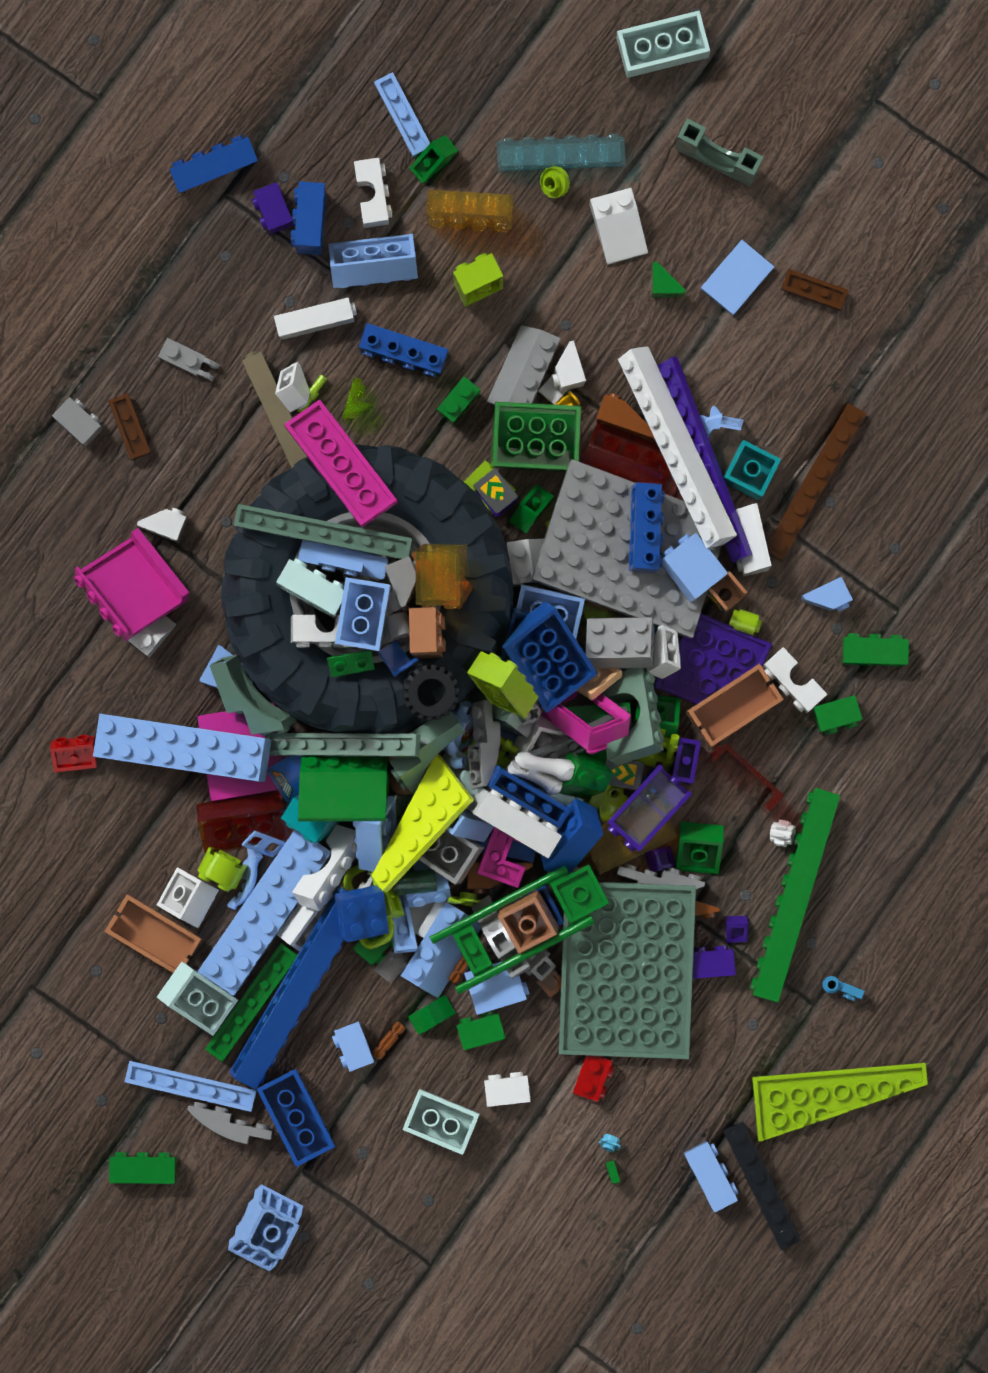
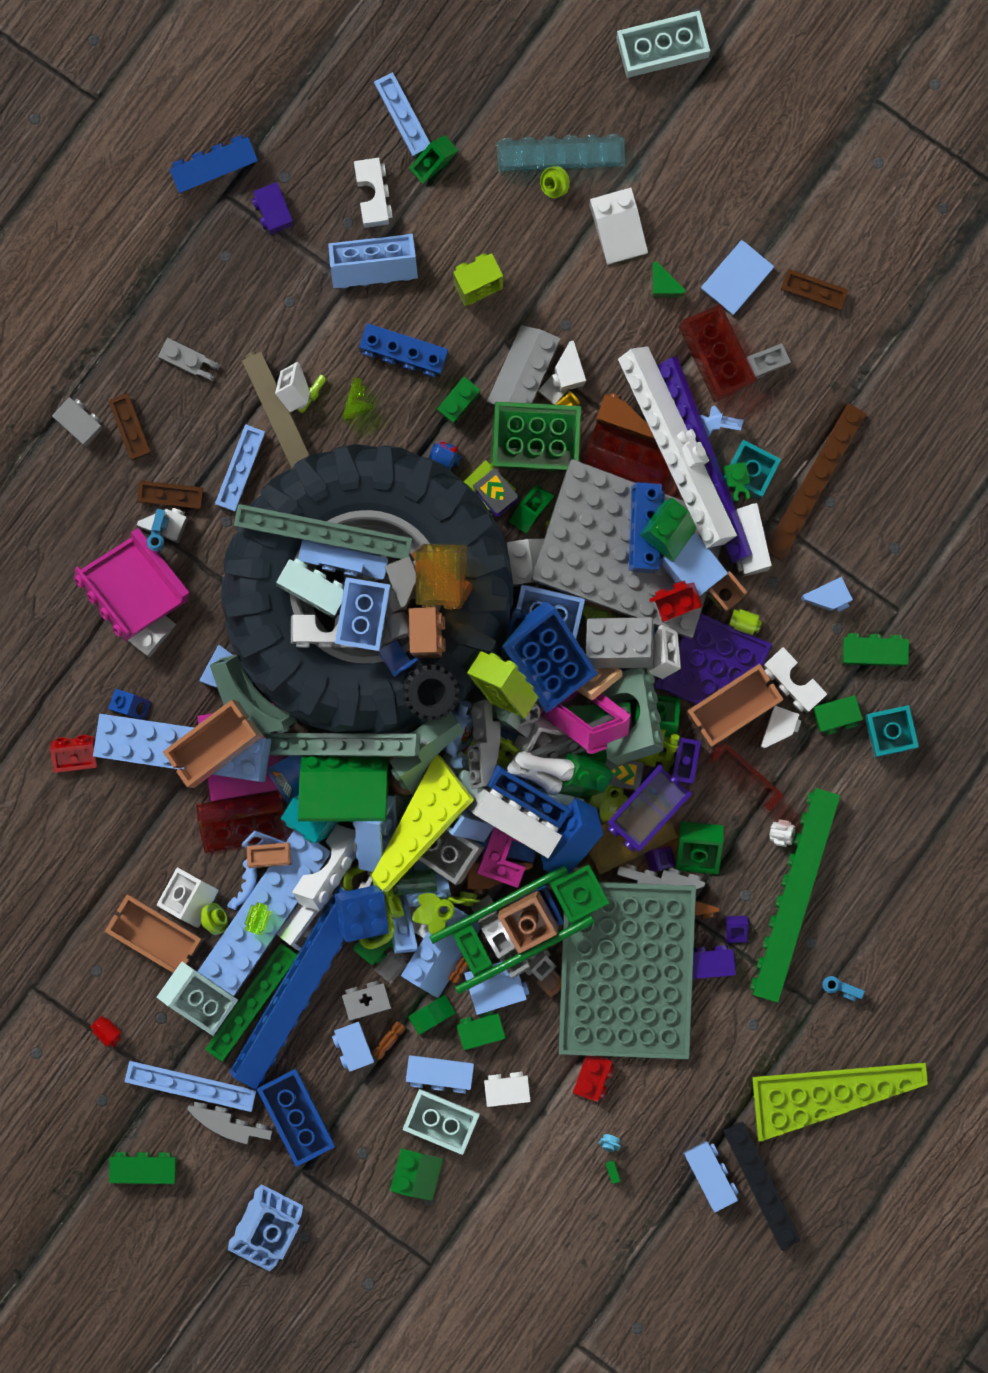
(106, 1031): none -> red brick
(126, 704): none -> blue bracket
(160, 522): none -> dark azure plate
(170, 495): none -> reddish brown plate
(212, 743): none -> nougat piece
(214, 919): none -> lime plate
(222, 869): lime brick -> none
(240, 468): none -> light blue plate
(257, 918): none -> clear neon green brick
(269, 855): none -> nougat tile
(309, 218): blue brick -> none
(315, 318): white brick -> none
(340, 463): dark pink plate -> none
(351, 663): green hinge -> none
(356, 1009): none -> light grey brick
(416, 1174): none -> green slope
(429, 912): none -> lime plate
(439, 1073): none -> light blue brick
(445, 454): none -> blue head
(469, 210): clear yellow brick -> none
(669, 529): none -> green slope
(677, 601): none -> red bracket
(692, 450): none -> white plate
(698, 146): sand green arch -> none
(717, 353): none -> clear red slope
(737, 477): none -> green plate
(768, 360): none -> light grey plate
(780, 726): none -> white slope
(891, 731): none -> teal brick

